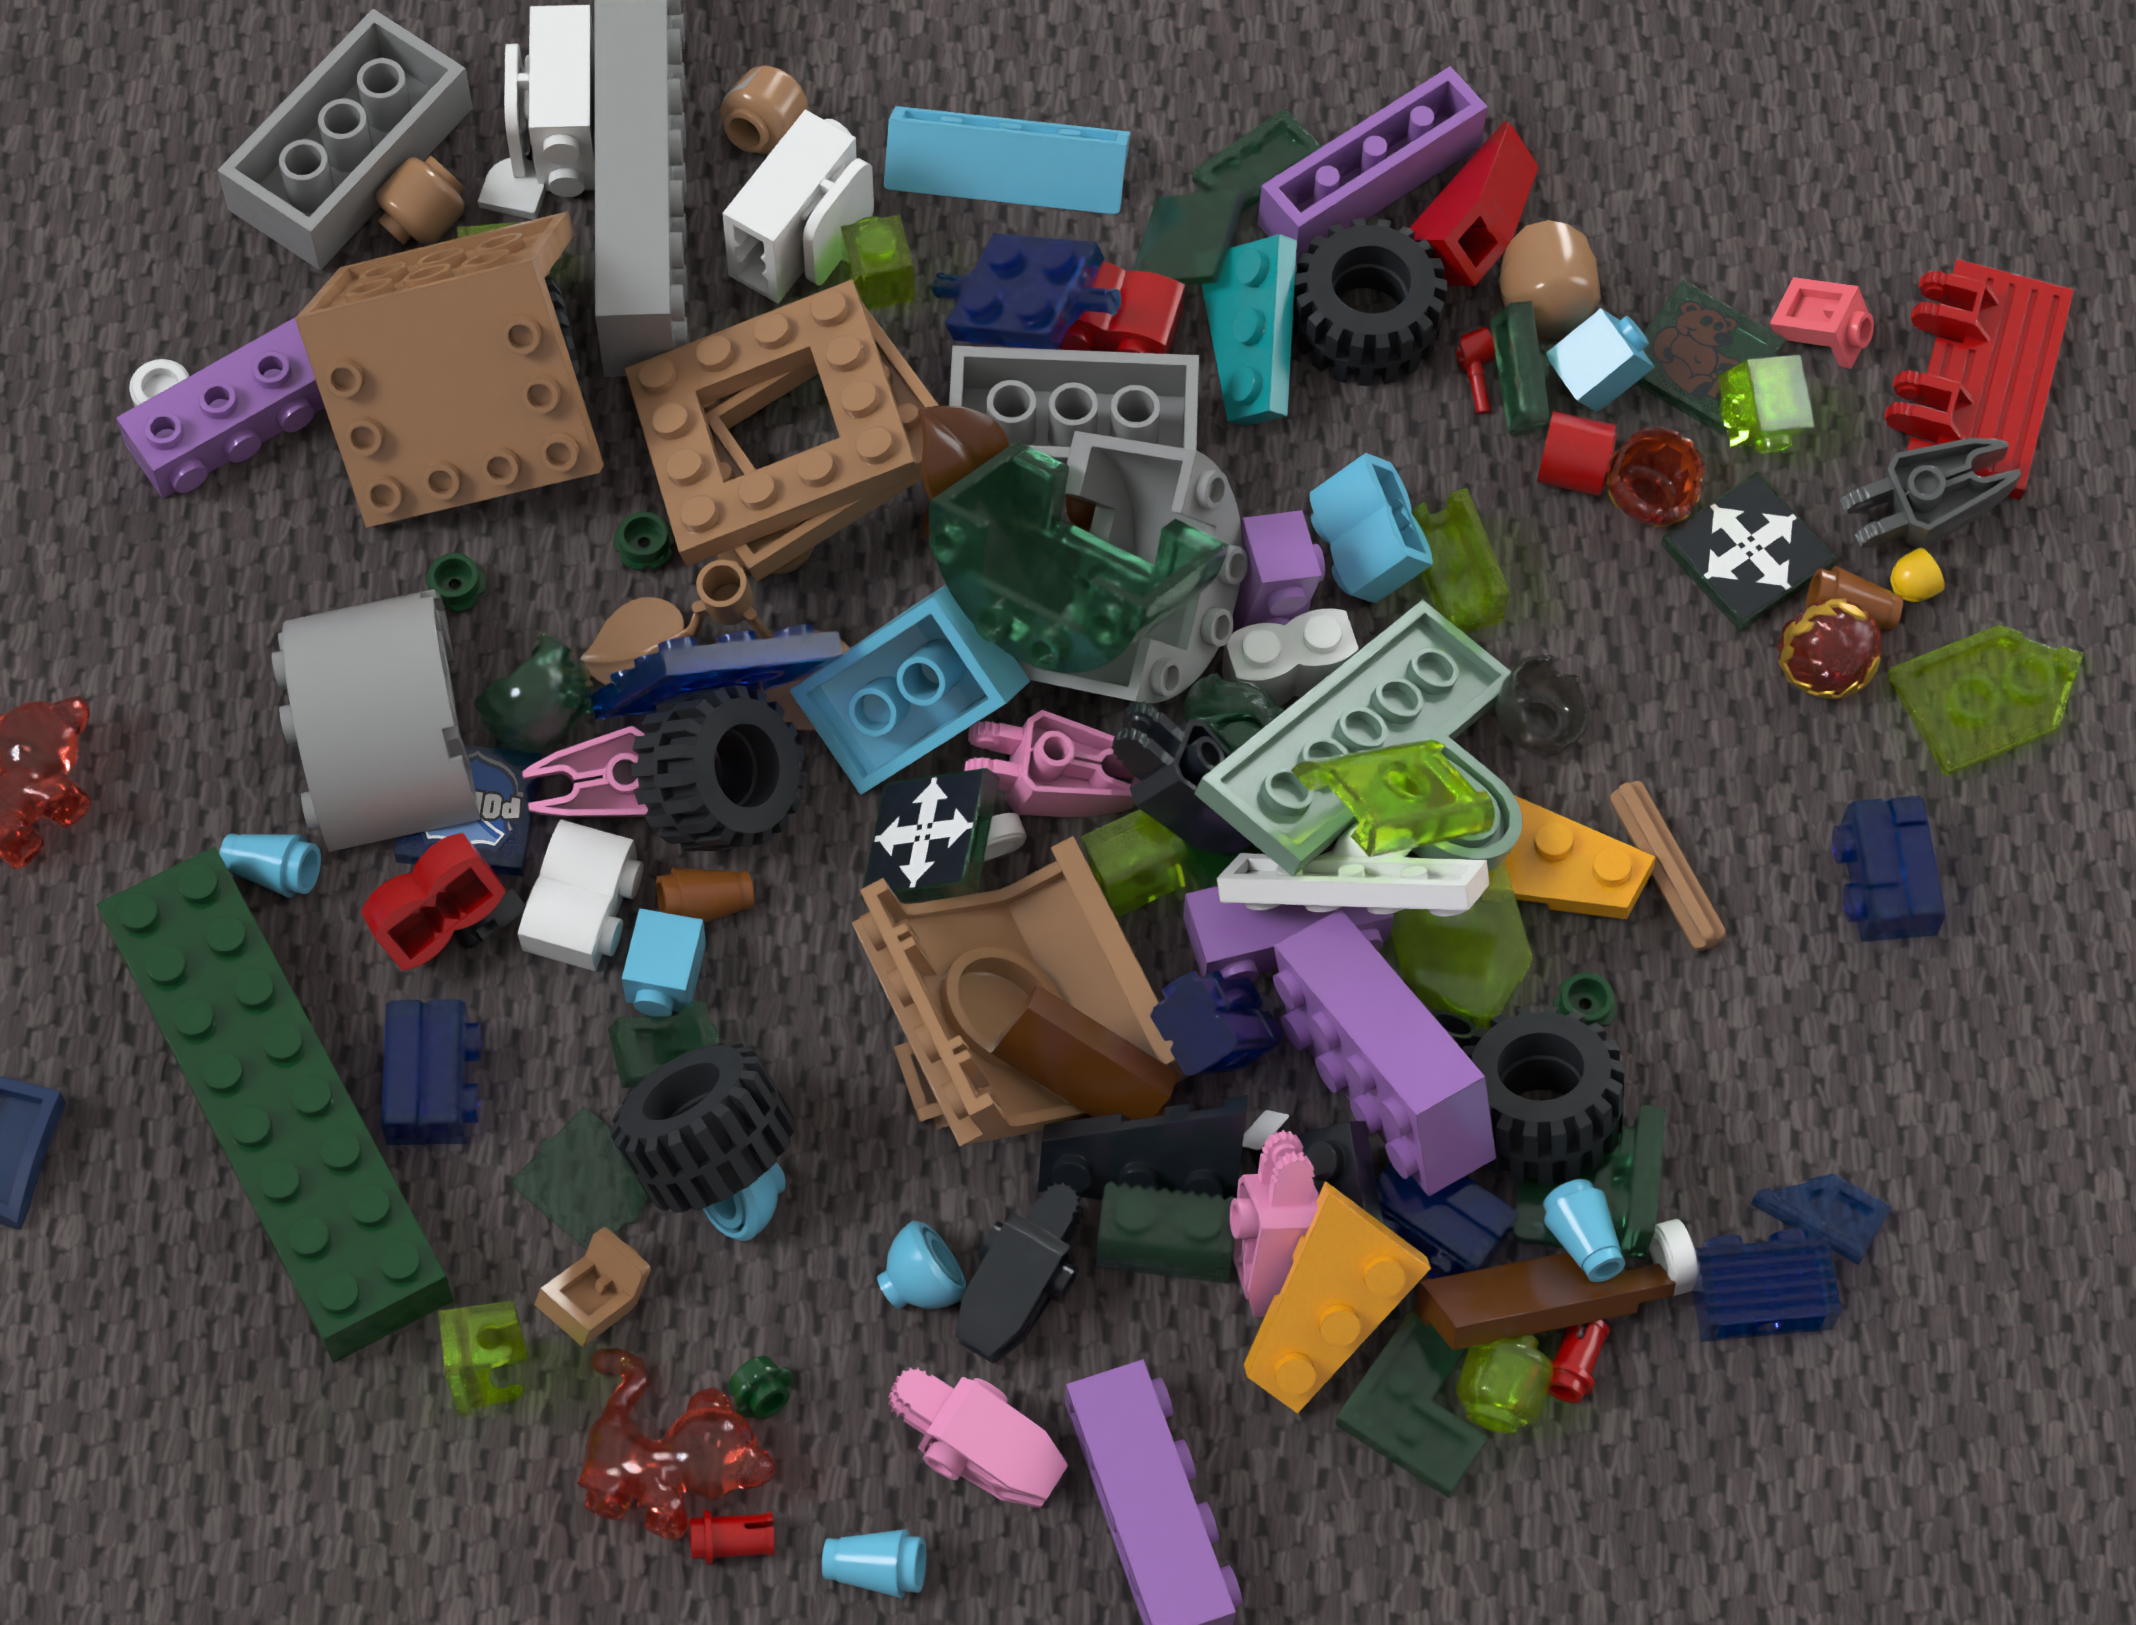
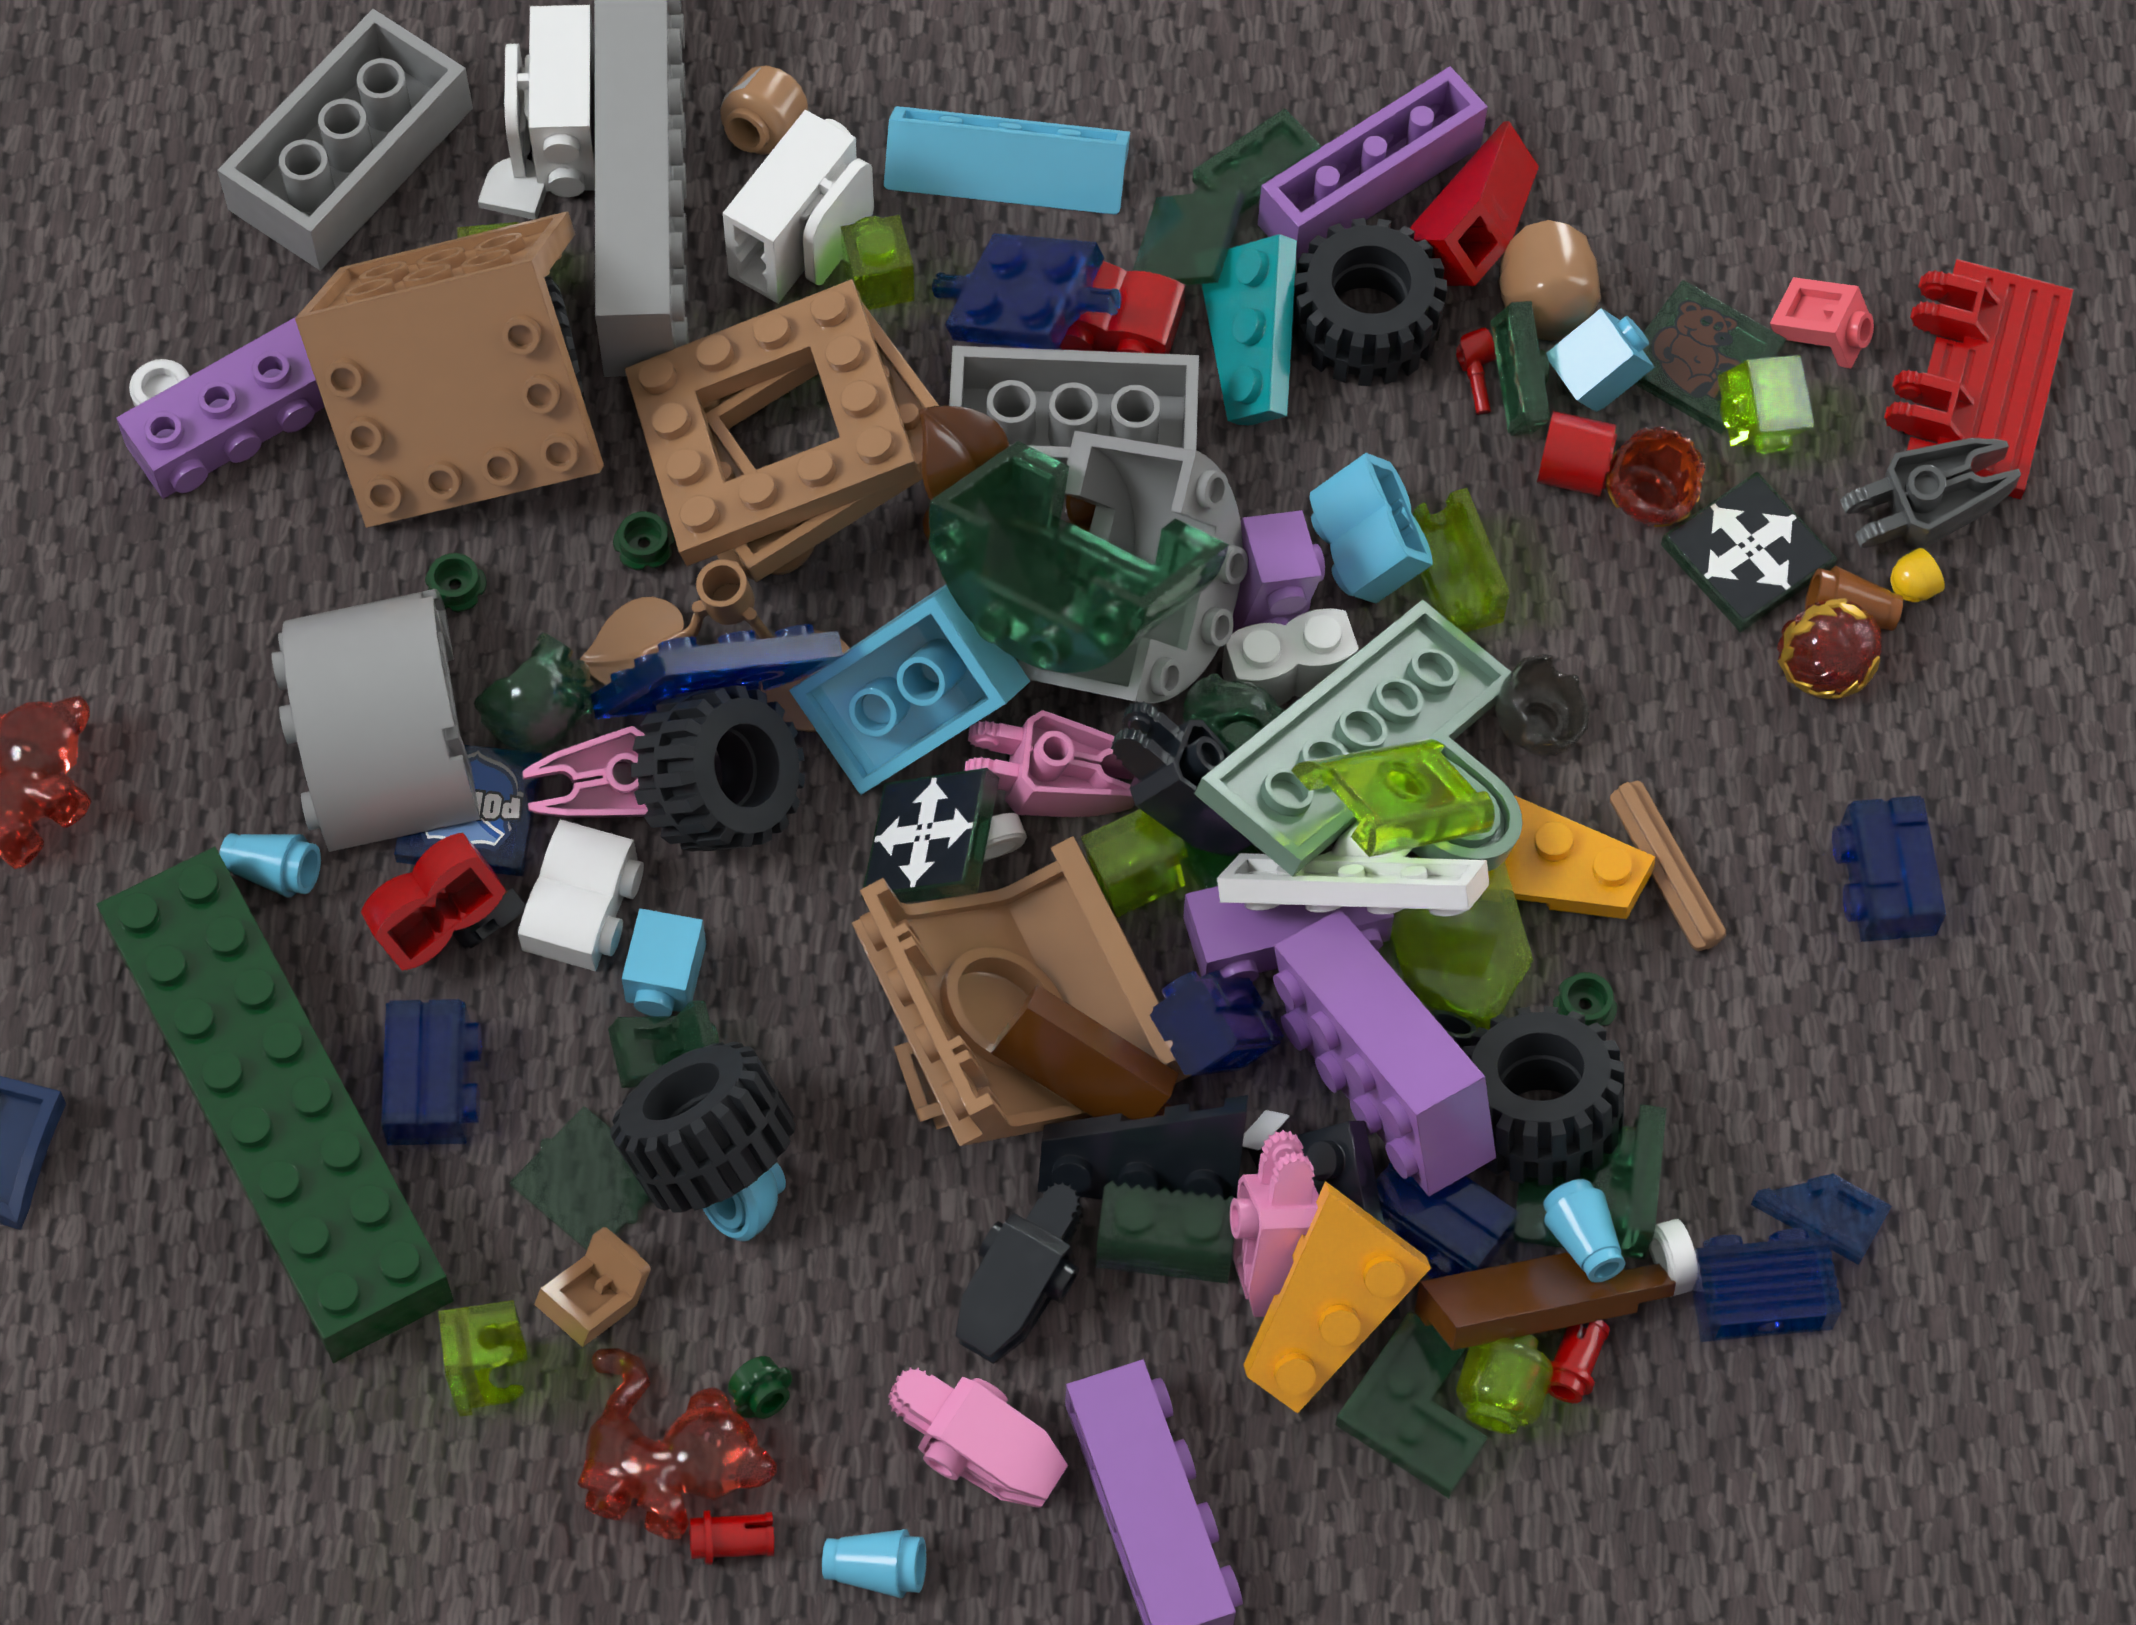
(420, 201): medium nougat head -> none
(704, 893): dark orange cone -> none
(921, 1270): medium azure brick -> none
(1985, 695): clear neon green tile -> none

